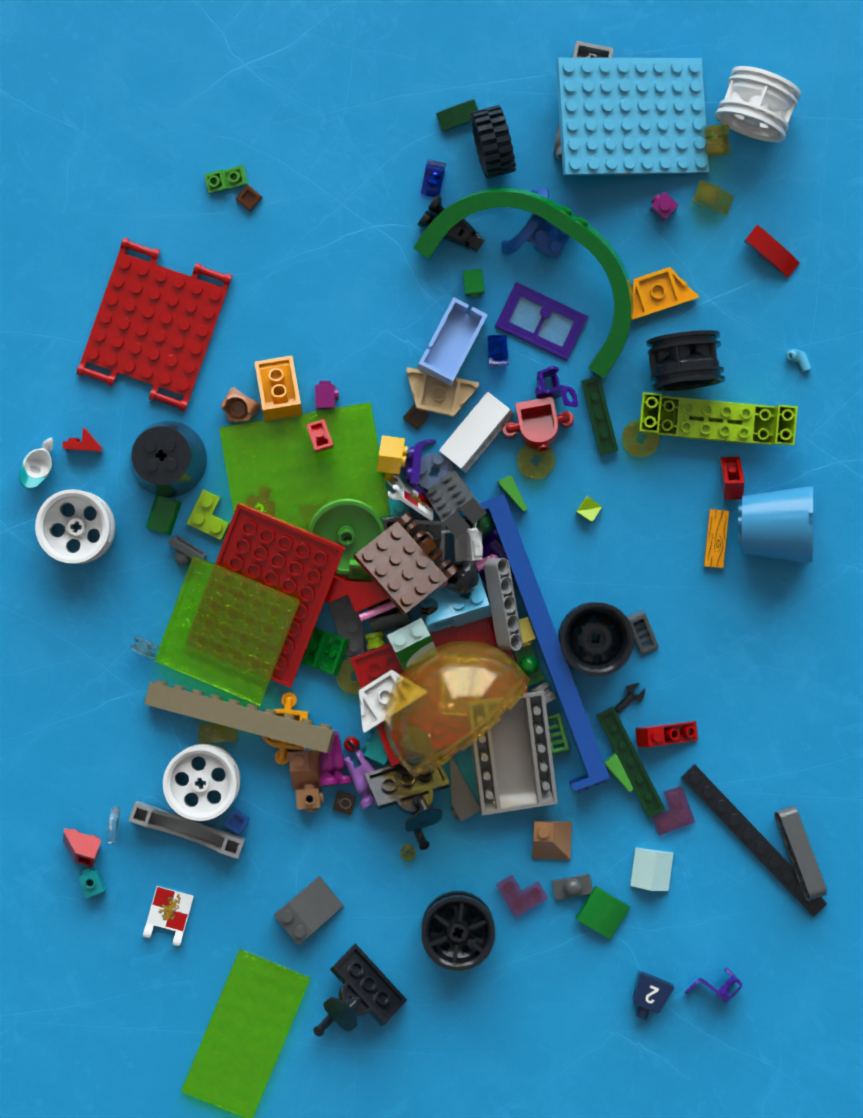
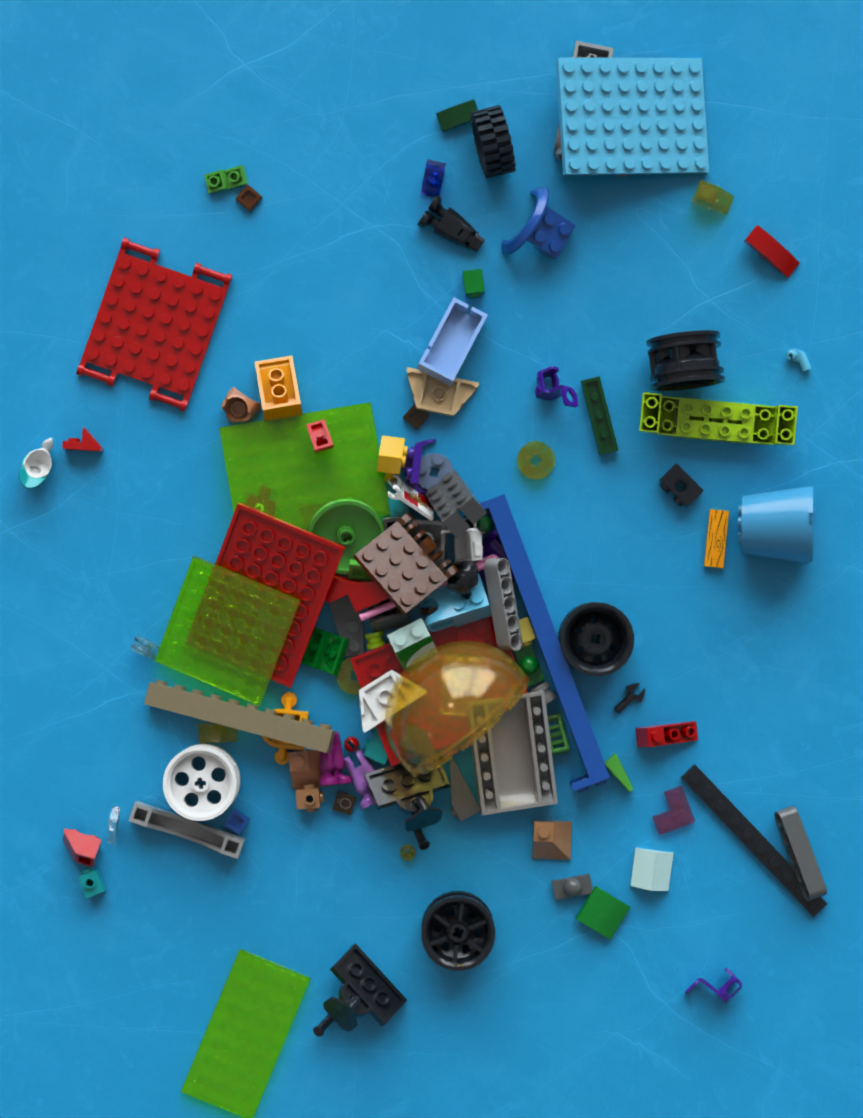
(51, 514): white wheel -> none
(163, 514): green piece -> none
(169, 911): flag -> none
(184, 461): black cone -> none
(185, 551): dark grey tile -> none
(203, 517): lime plate -> none
(308, 910): dark grey slope -> none
(326, 395): magenta brick -> none
(476, 432): white brick -> none
(497, 350): clear blue slope -> none
(510, 488): bright green slope -> none
(520, 900): clear pink plate -> none
(537, 423): piece -> none
(541, 321): dark purple door -> none
(568, 223): green arch -> none
(589, 509): lime slope -> none
(630, 761): dark green plate -> none
(633, 447): clear yellow plate -> none
(638, 616): dark grey slope -> none
(650, 994): dark blue torso -> none
(659, 292): light orange wing -> none
(663, 206): magenta brick -> none
(691, 491): none -> black brick
(717, 140): clear yellow wheel -> none
(732, 478): red slope -> none
(758, 104): white wheel -> none

